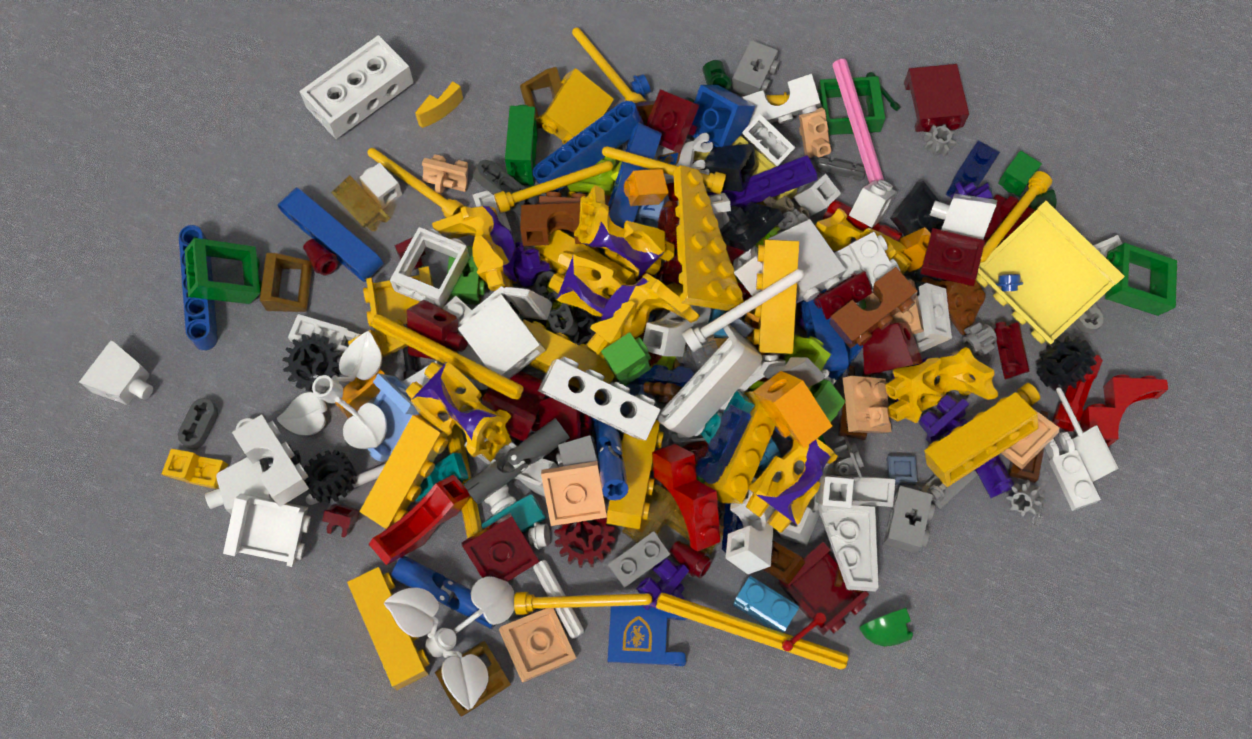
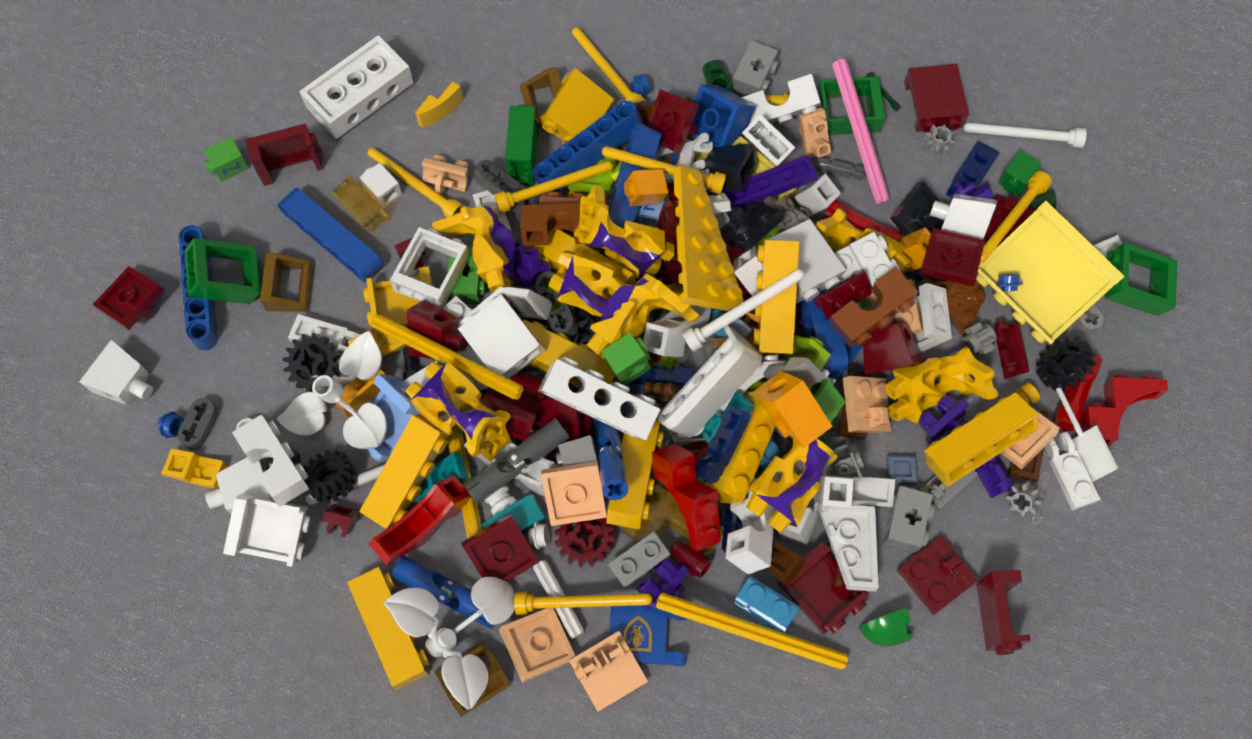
(129, 298): none -> dark red hinge
(169, 424): none -> blue plate
(225, 159): none -> bright green brick
(283, 149): none -> dark red panel
(321, 258): dark red cone -> none
(608, 671): none -> light nougat hinge
(819, 619): red hinge -> none
(873, 202): white brick -> none
(937, 575): none -> dark red hinge
(996, 614): none -> dark red panel
(1074, 137): none -> white piece

